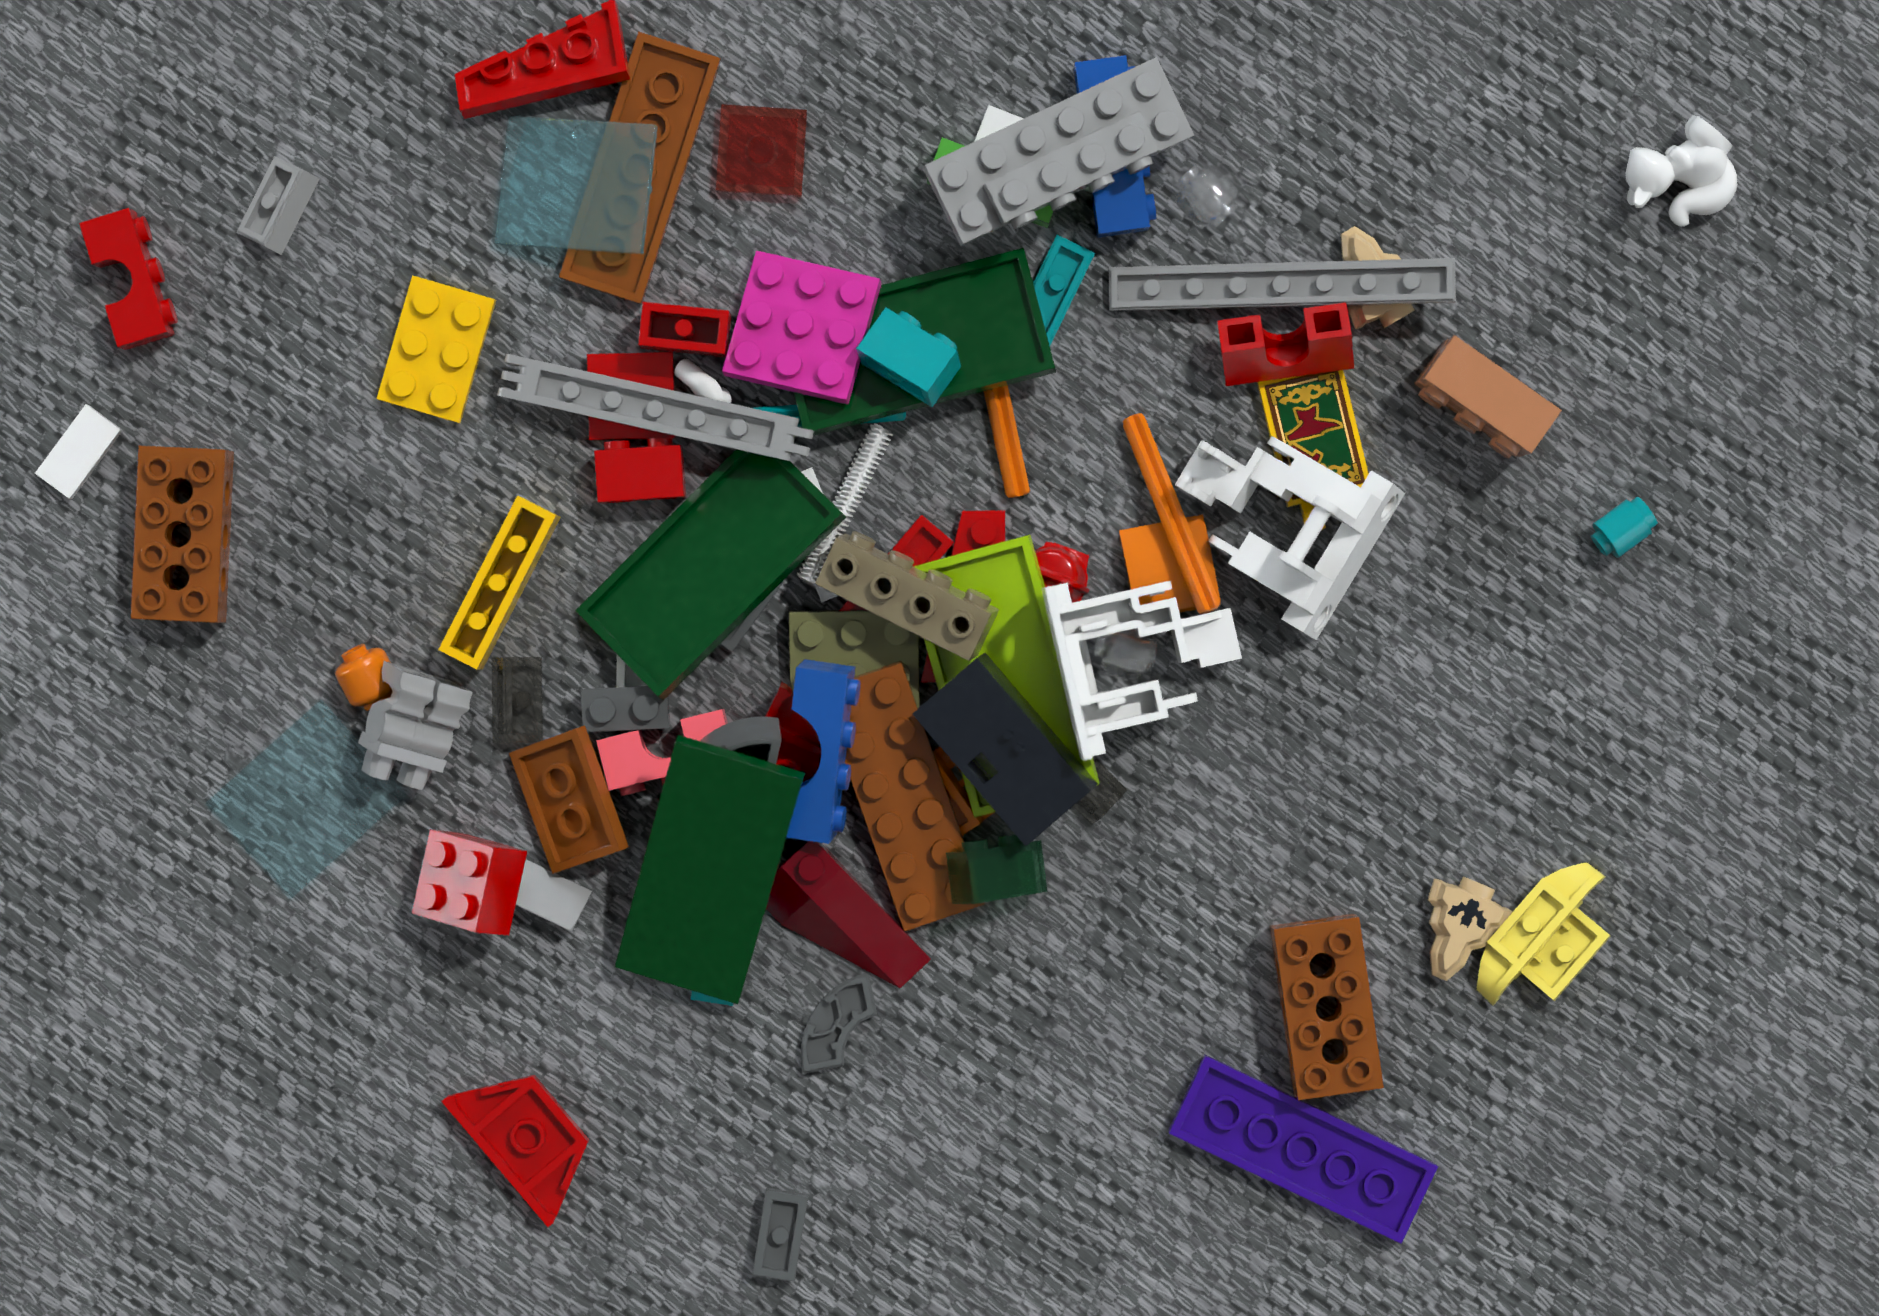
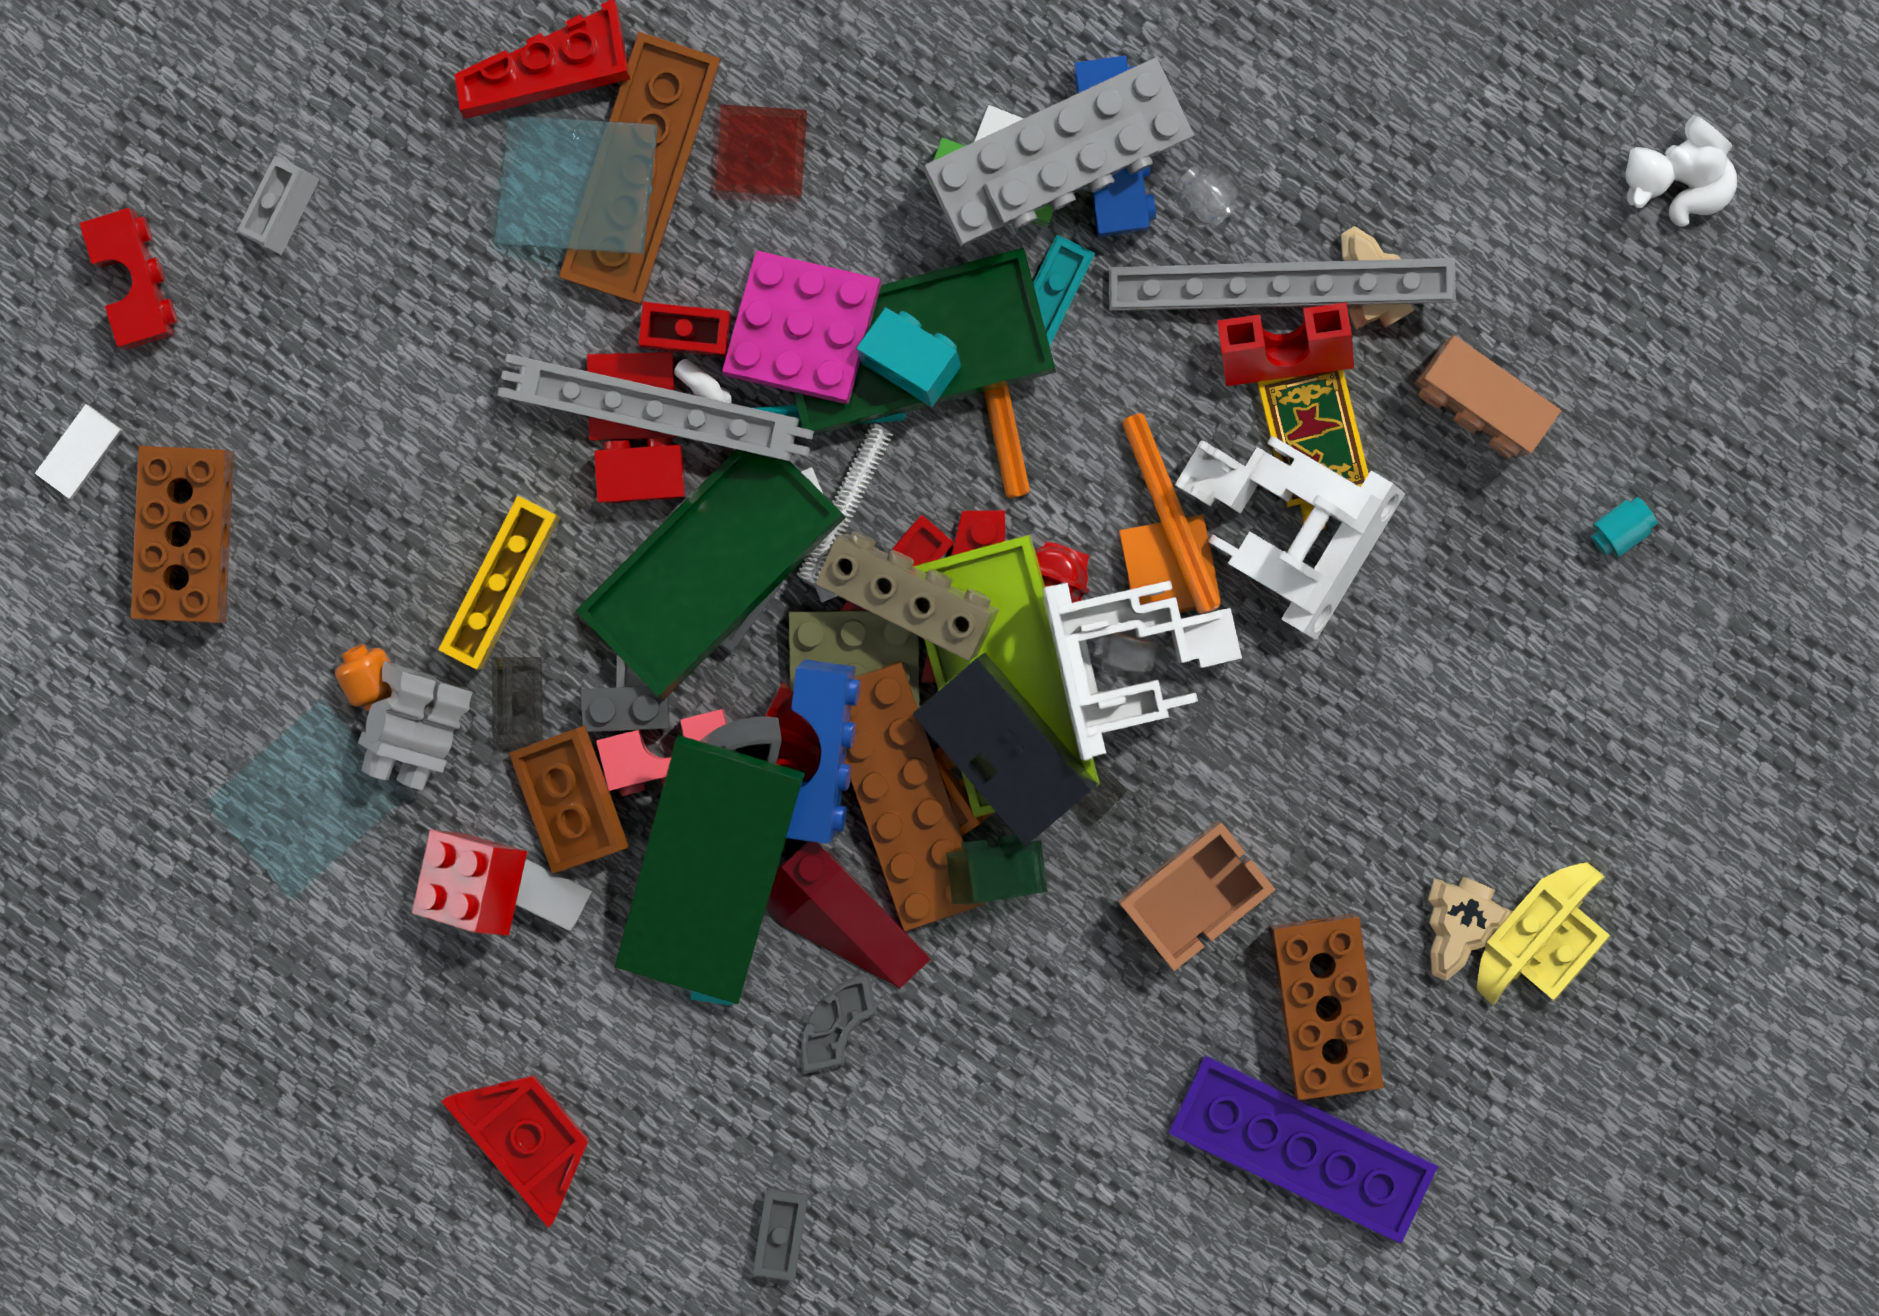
(436, 349): yellow plate -> none
(1196, 893): none -> nougat piece

